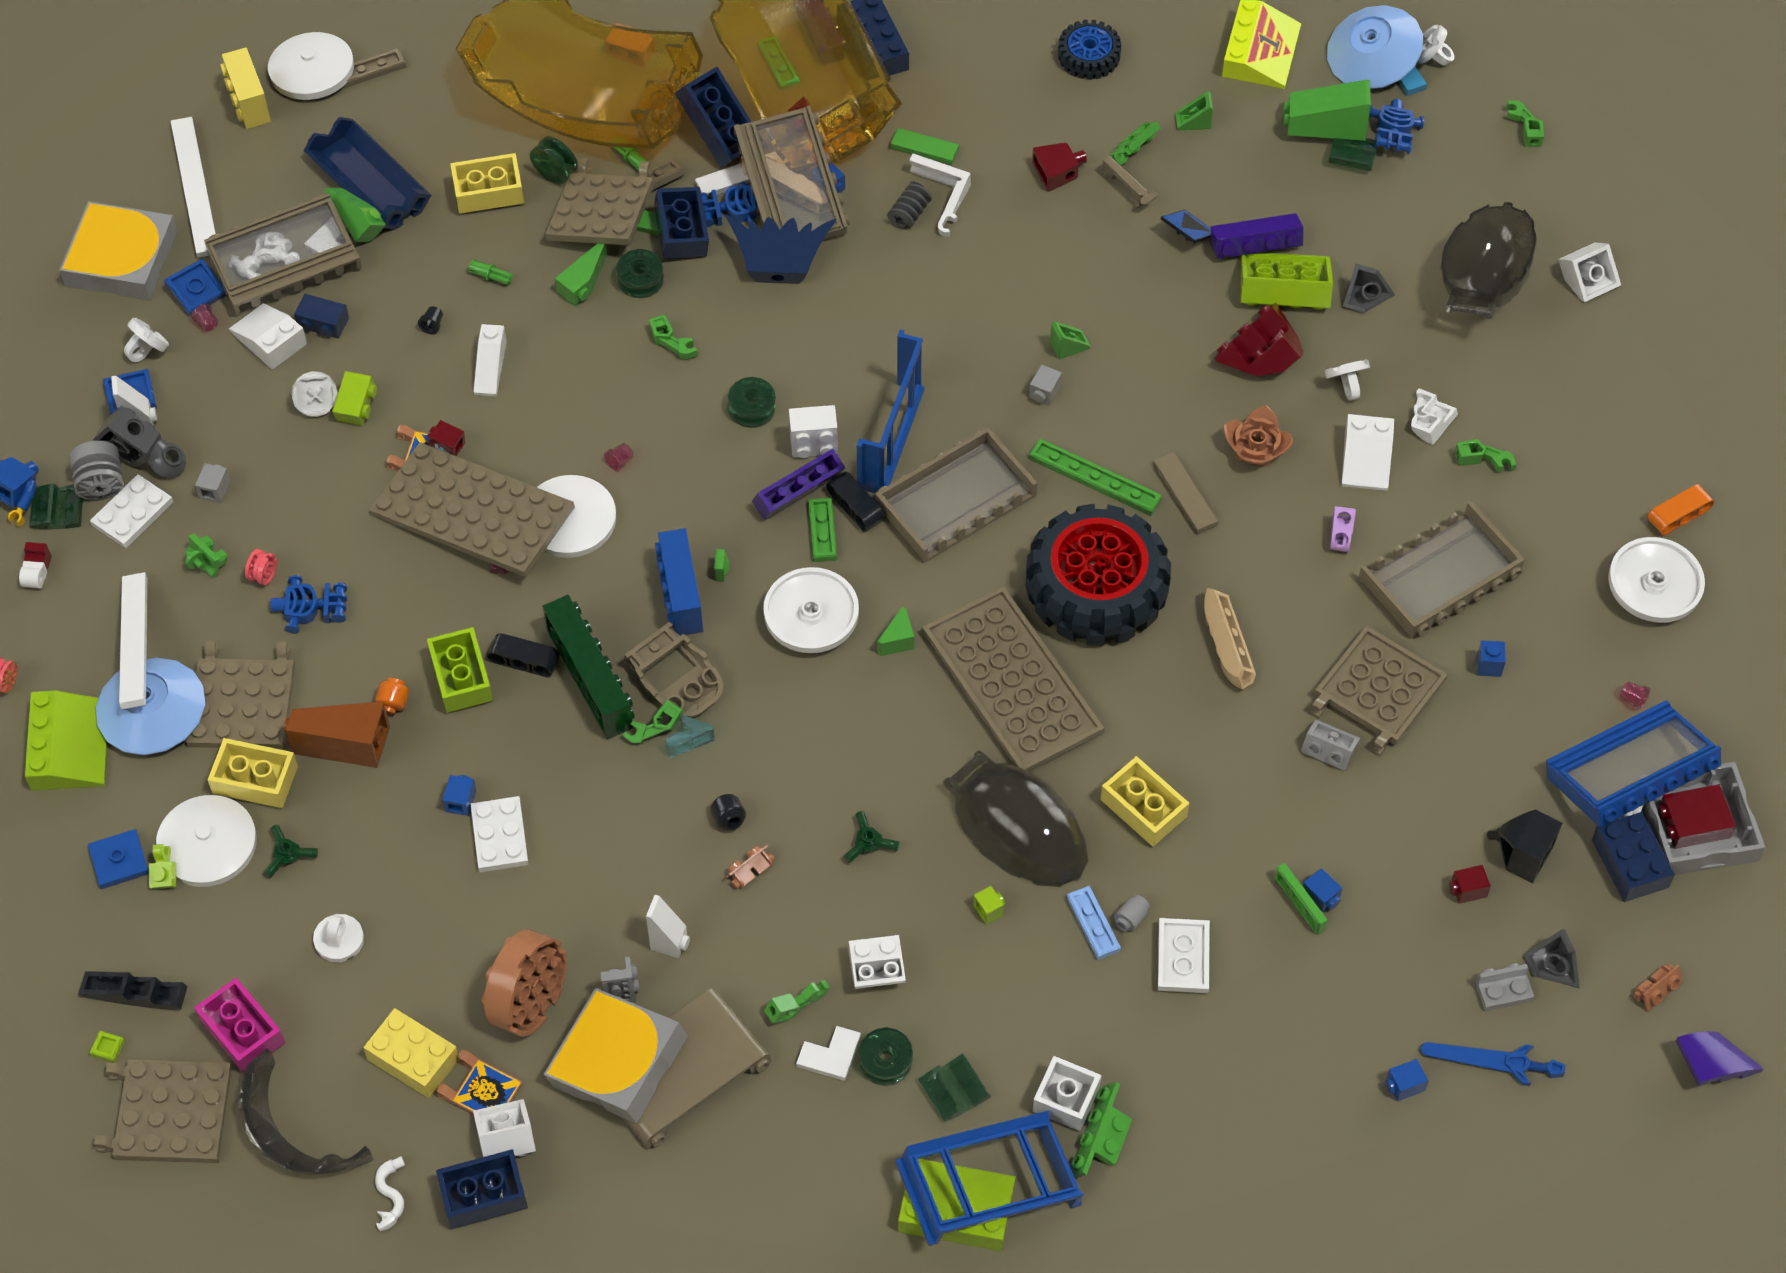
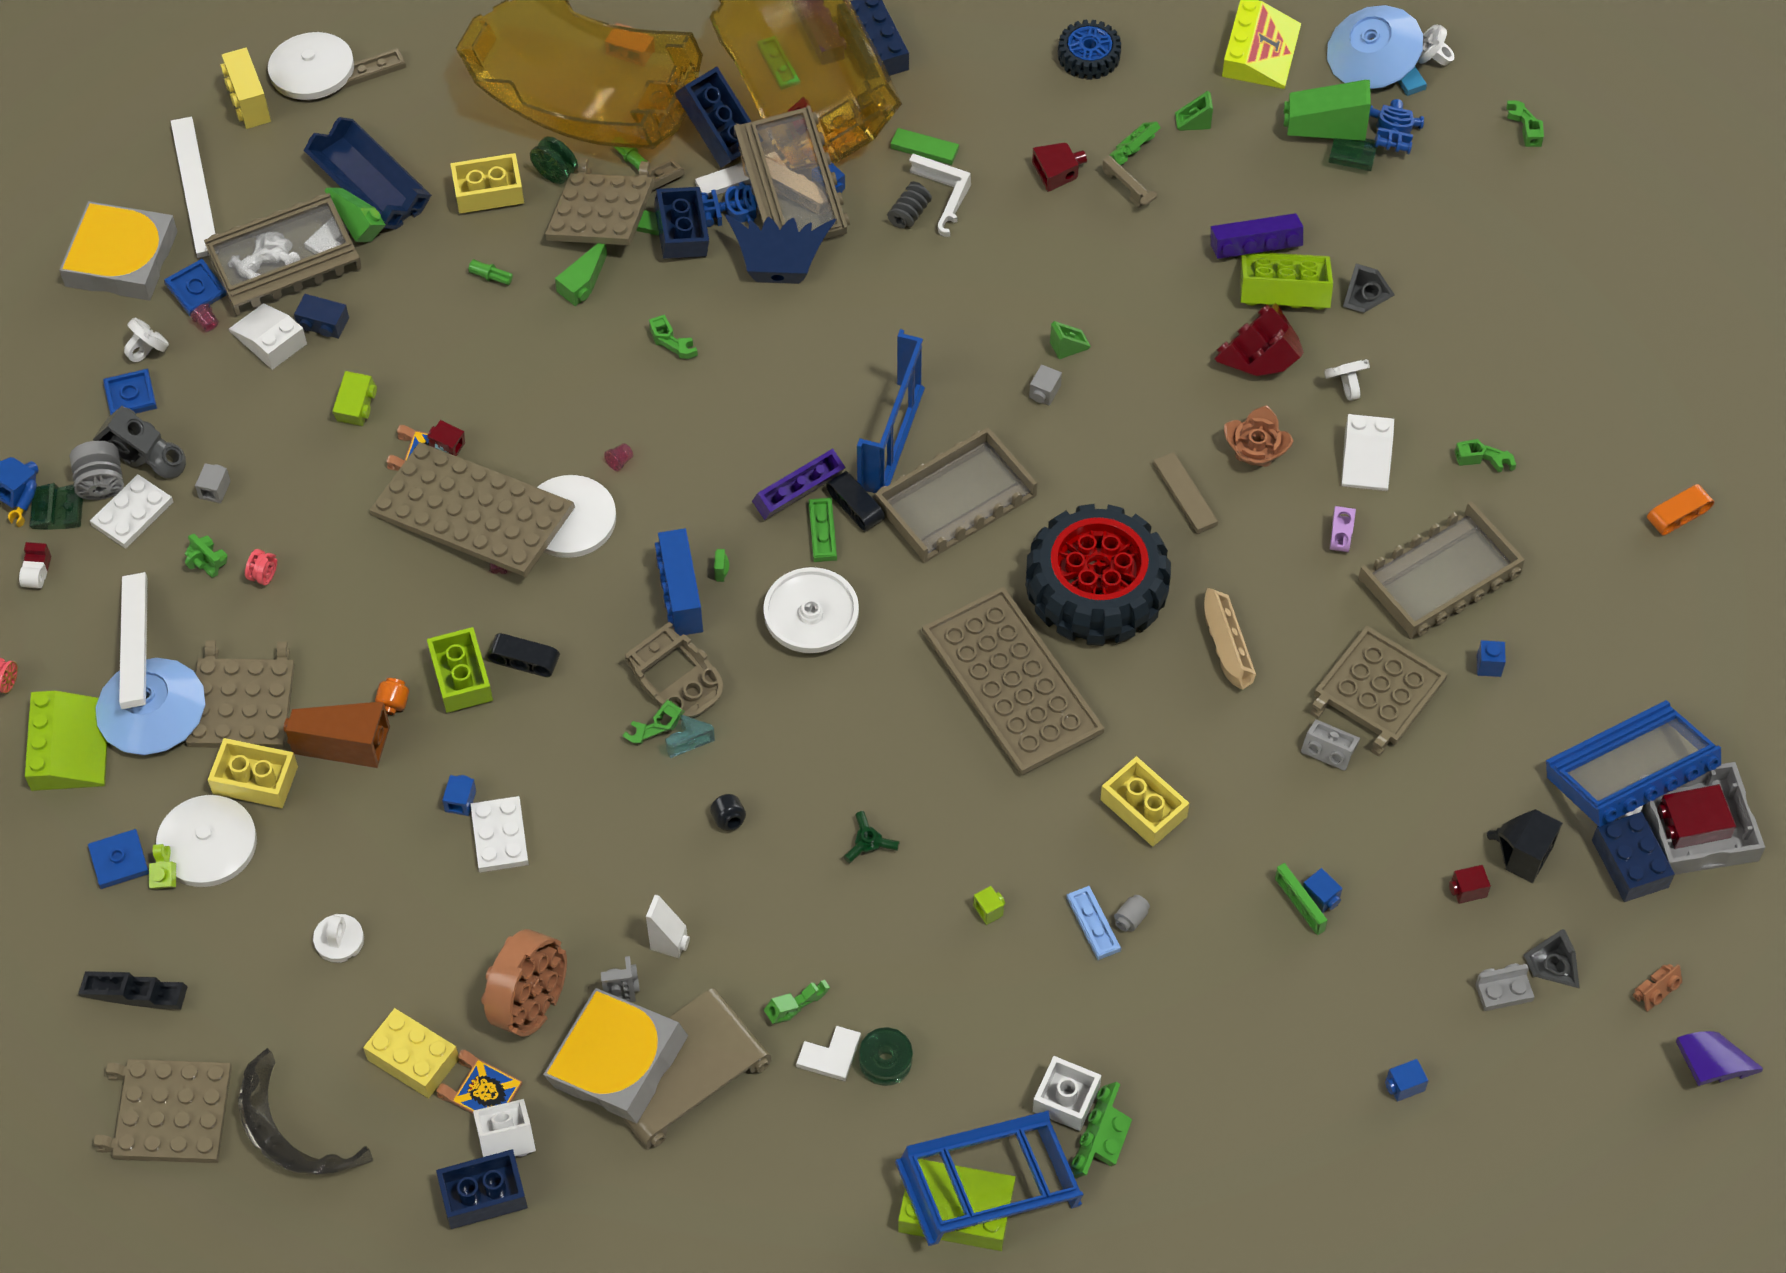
(107, 1047): lime tile -> none
(132, 399): white slope -> none
(239, 1023): dark pink brick -> none
(286, 852): dark green piece -> none
(290, 603): blue piece -> none
(314, 394): white tile -> none
(389, 1218): white animal -> none
(431, 320): black piece -> none
(489, 359): white slope -> none
(588, 666): dark green brick -> none
(640, 273): clear green wheel -> none
(747, 391): clear green wheel -> none
(756, 859): nougat hinge -> none
(813, 431): white brick -> none
(876, 961): white slope -> none
(897, 636): bright green slope -> none
(954, 1088): clear green slope -> none
(1019, 822): clear smoke windscreen -> none
(1095, 477): bright green tile -> none
(1183, 955): white plate -> none
(1187, 225): piece -> none
(1431, 416): white slope -> none
(1488, 259): clear smoke windscreen -> none
(1513, 1062): blue sword -> none
(1590, 271): white slope -> none
(1635, 694): clear pink piece -> none
(1656, 579): white dish -> none

